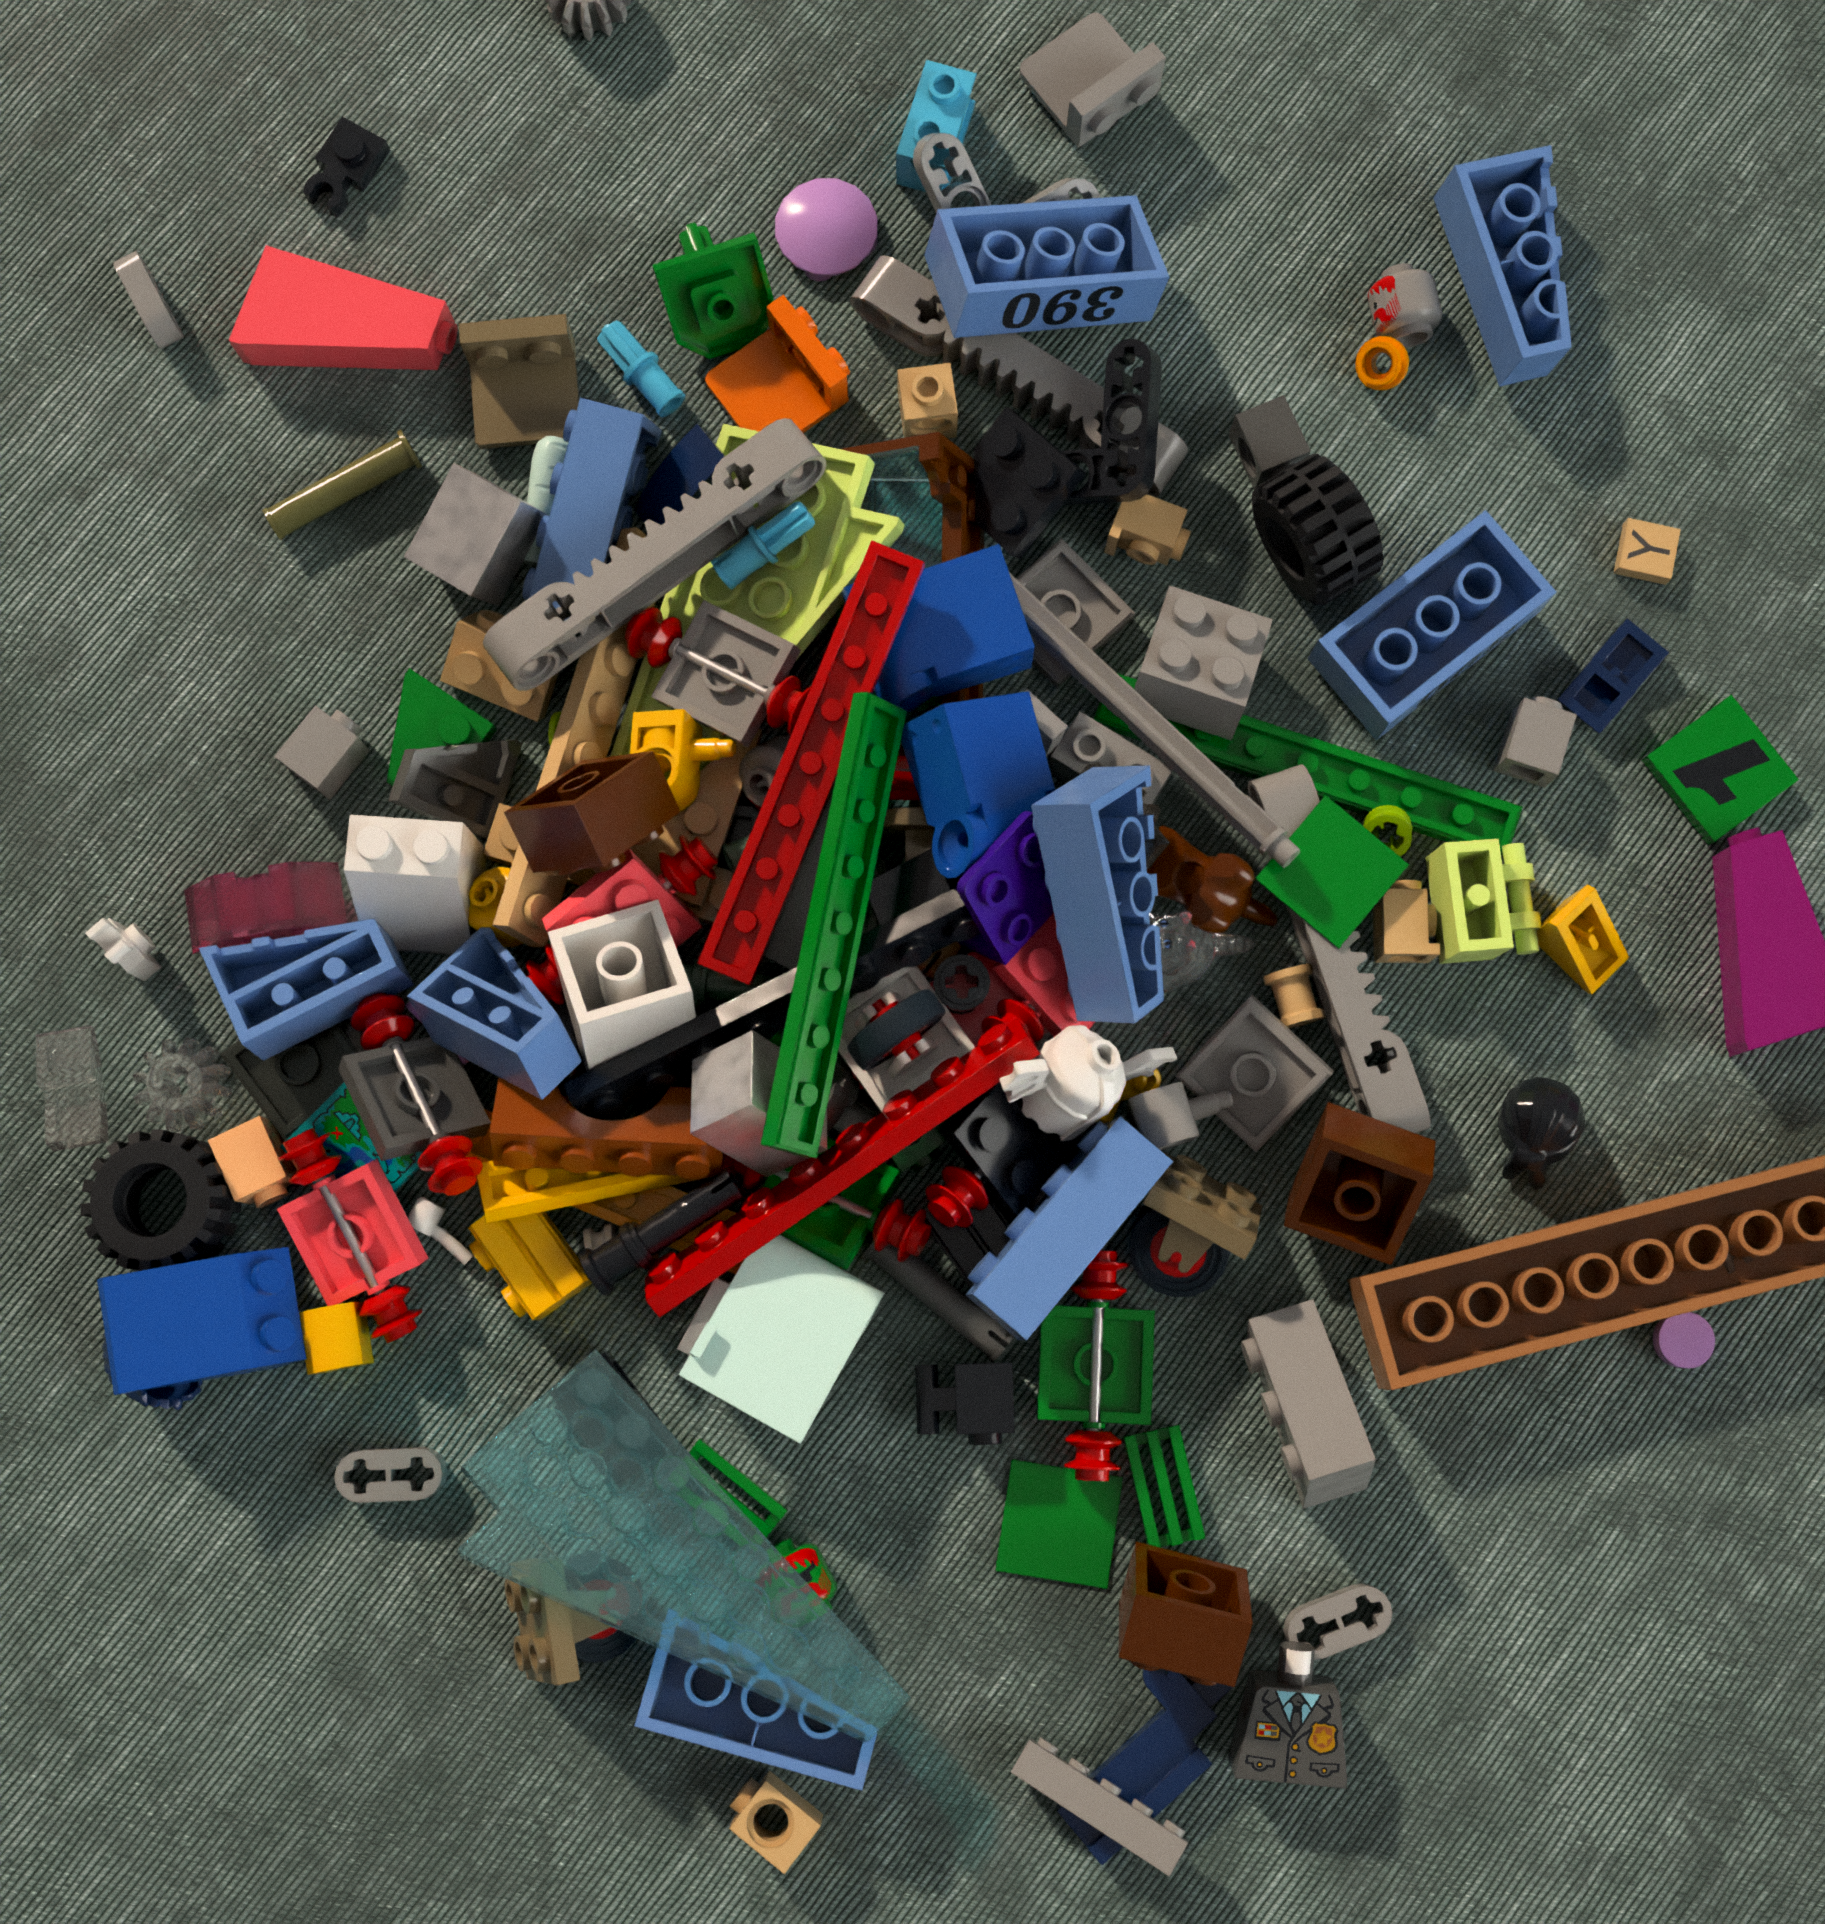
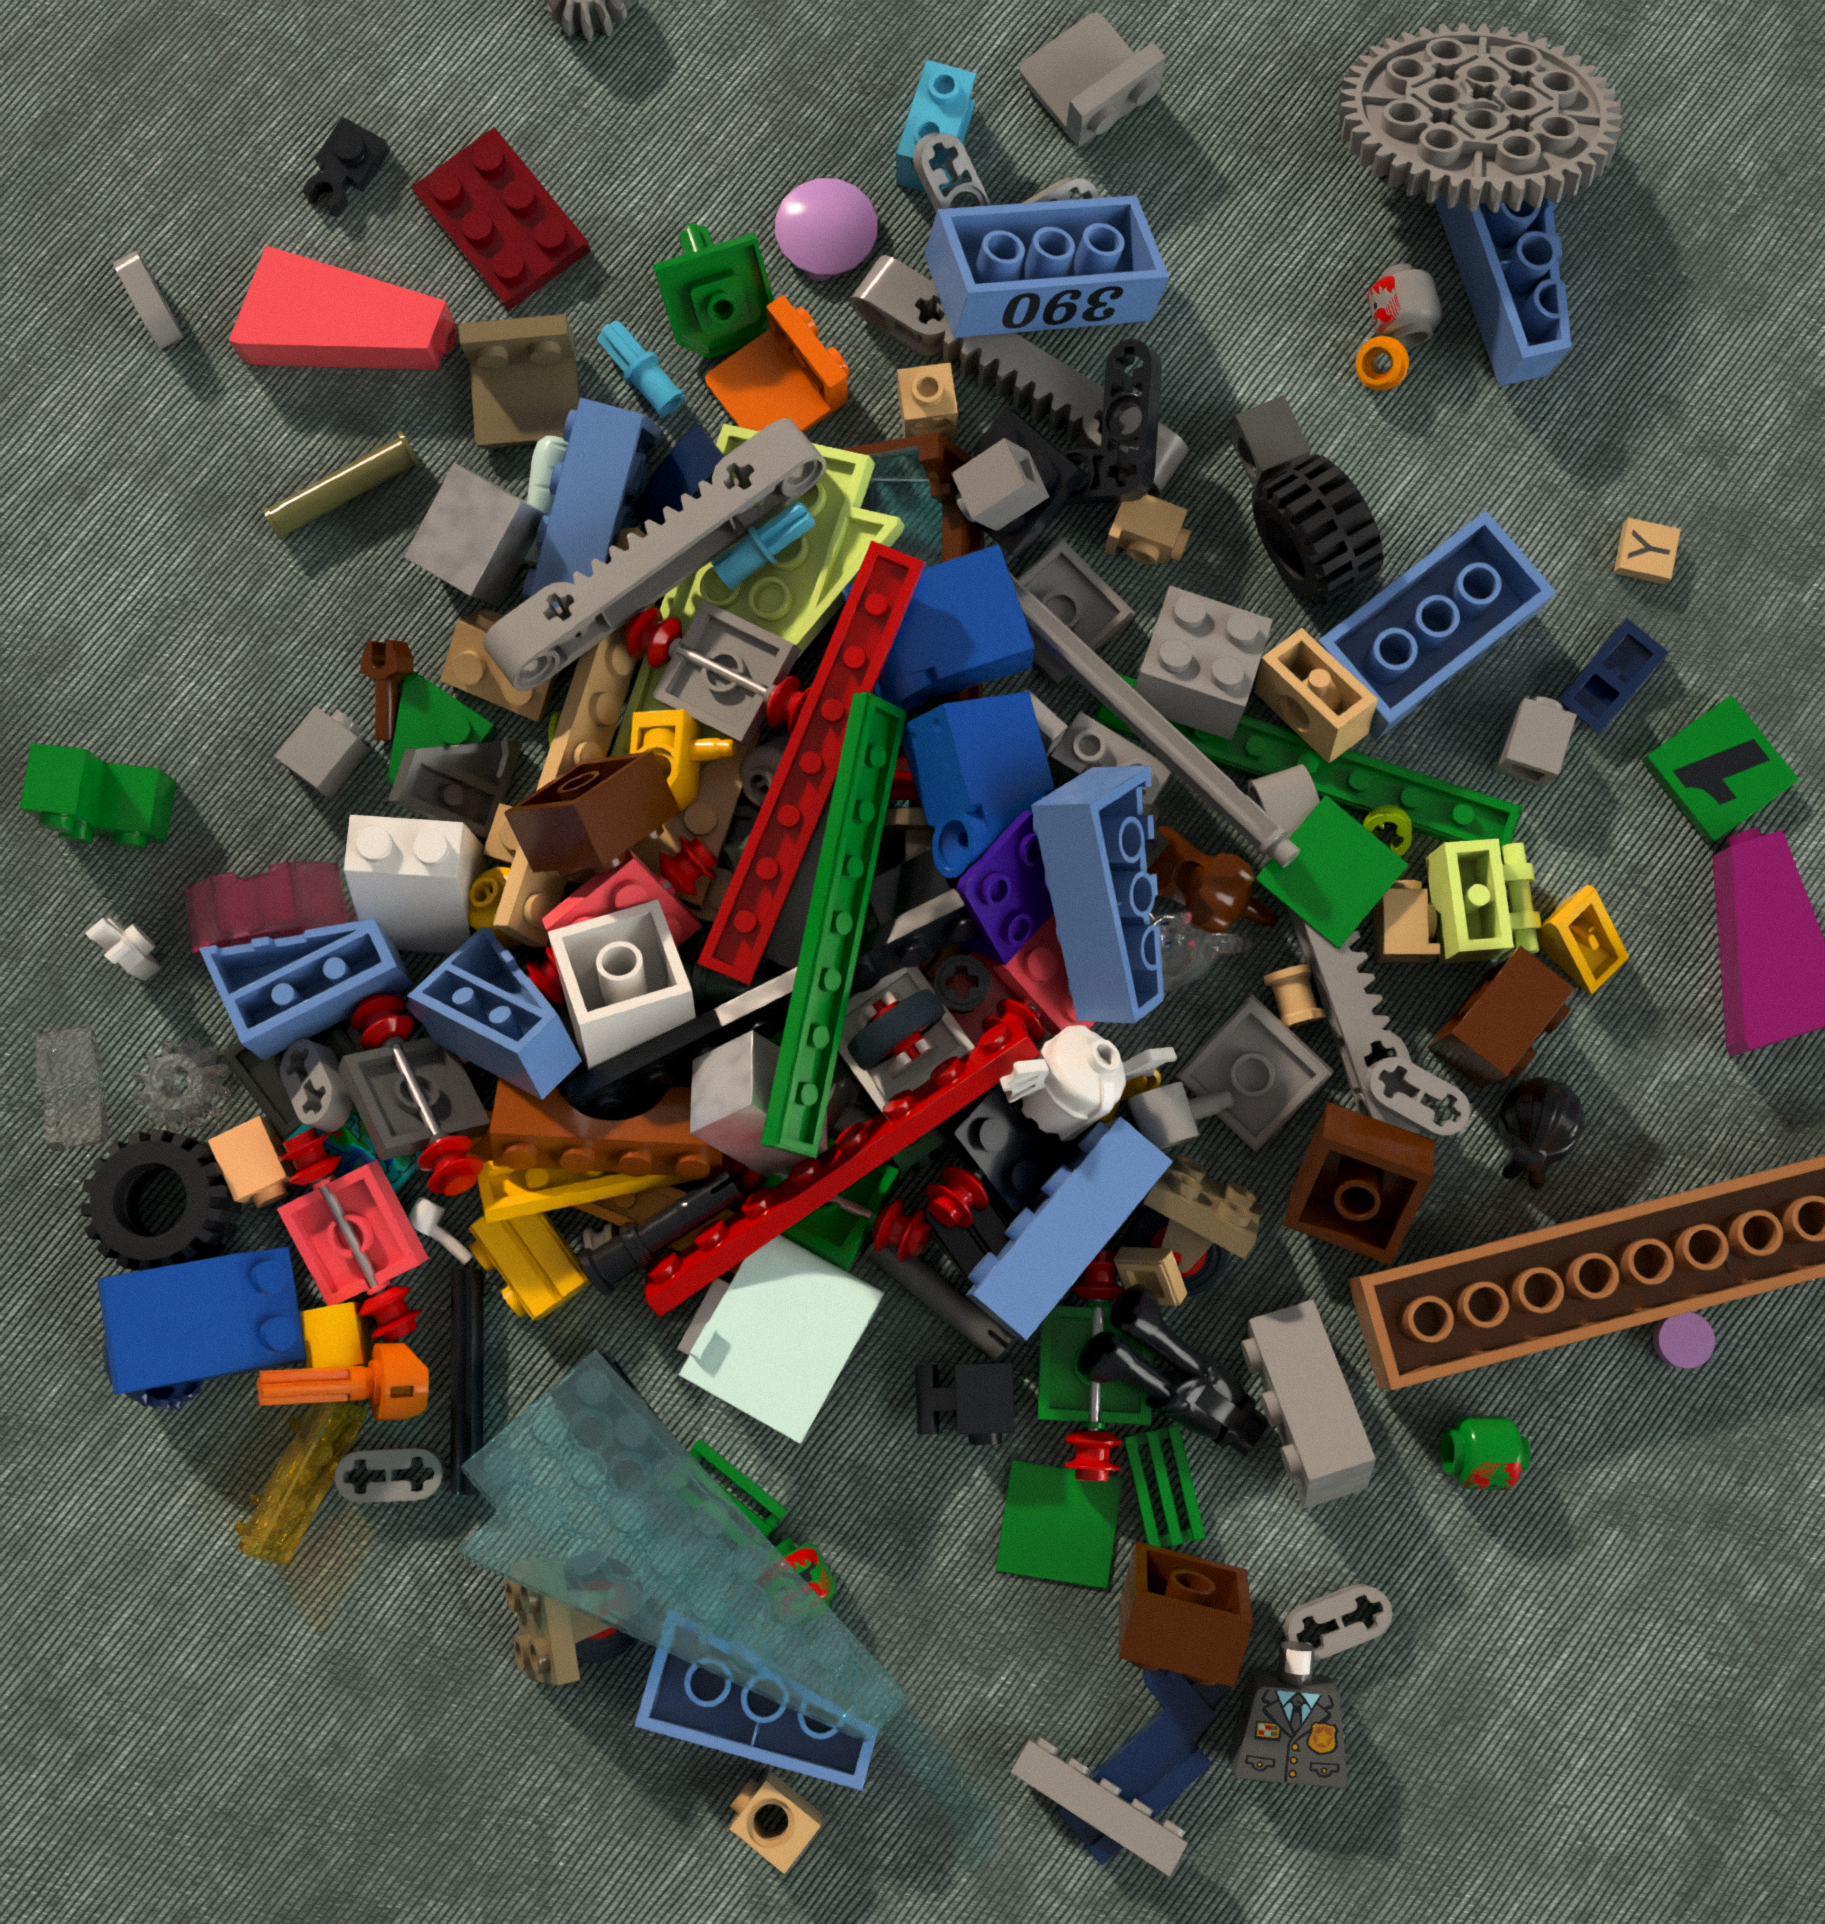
(89, 798): none -> green brick
(300, 1480): none -> clear yellow plate
(315, 1085): none -> light grey beam
(386, 665): none -> reddish brown bar
(392, 1382): none -> orange piece
(466, 1374): none -> black axle
(501, 219): none -> dark red plate
(999, 485): none -> light grey brick
(1154, 1269): none -> tan tile
(1195, 1395): none -> black piece
(1315, 695): none -> tan brick
(1424, 1085): none -> light grey beam
(1479, 117): none -> light grey gear
(1484, 1452): none -> green head
(1502, 1018): none -> reddish brown brick

